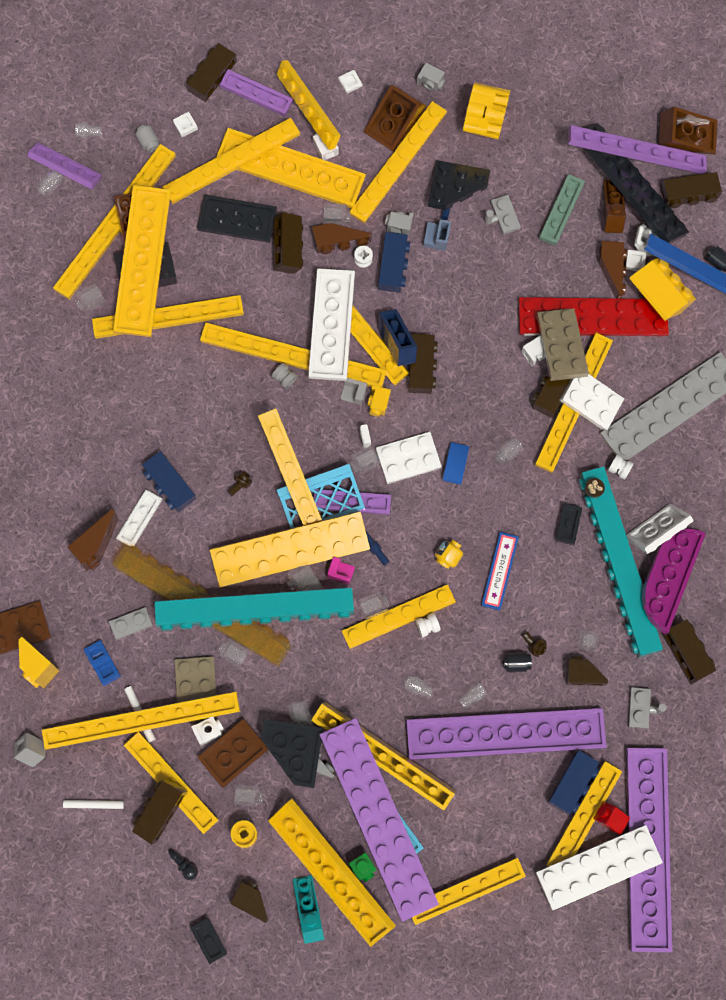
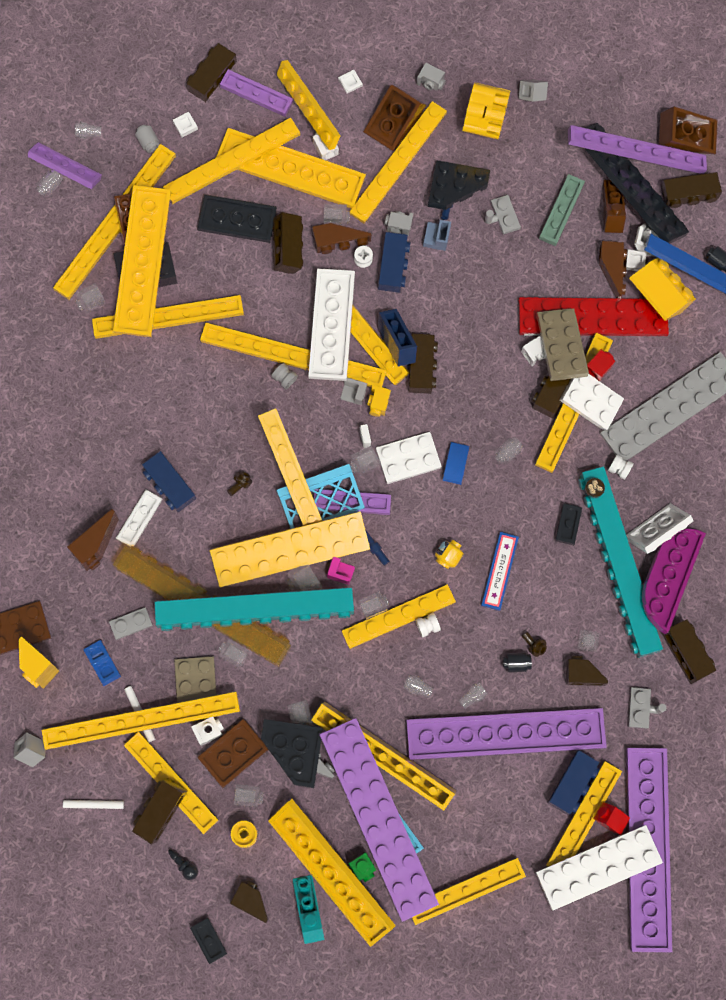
(533, 90): none -> light grey panel
(600, 364): none -> red brick

